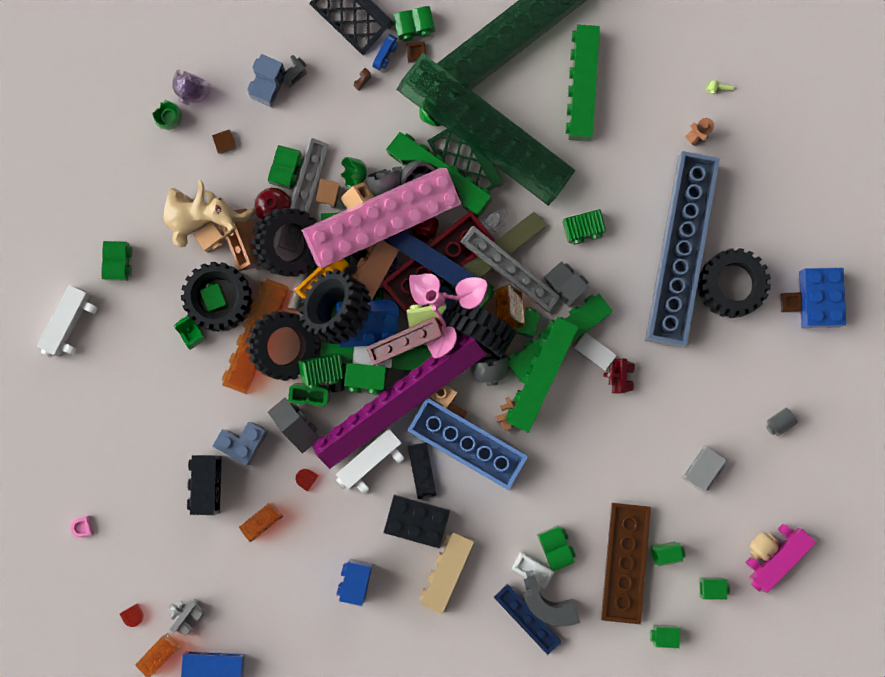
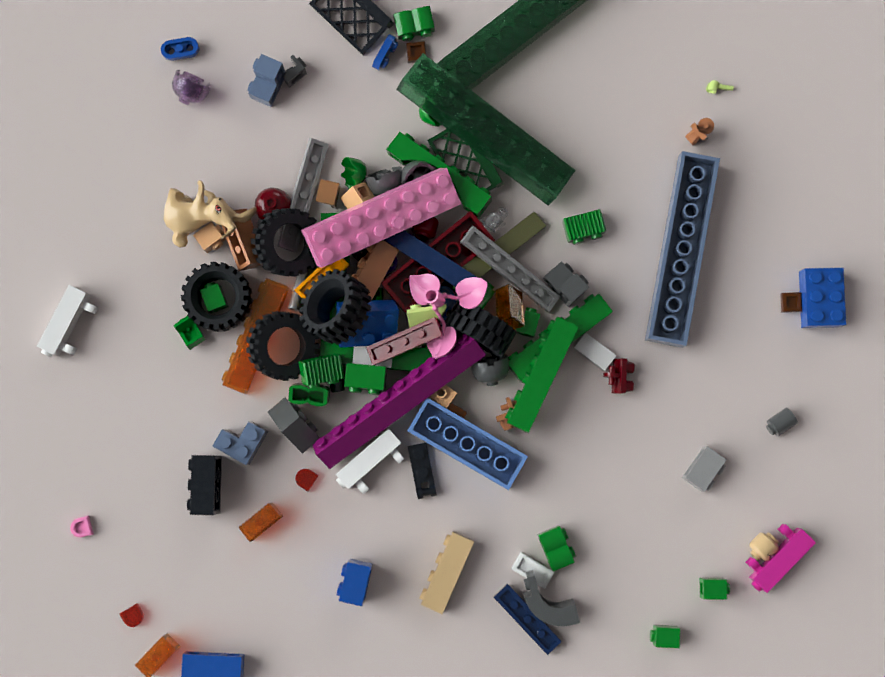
(116, 261): green brick -> none
(167, 116): green hair -> none
(180, 46): none -> blue plate
(180, 624): light grey hips -> none
(224, 141): reddish brown tile -> none
(285, 167): green brick -> none
(365, 77): reddish brown tile -> none
(416, 521): black brick -> none
(583, 82): green brick -> none
(625, 563): reddish brown plate -> none
(667, 553): green brick -> none
(712, 293): black tyre -> none

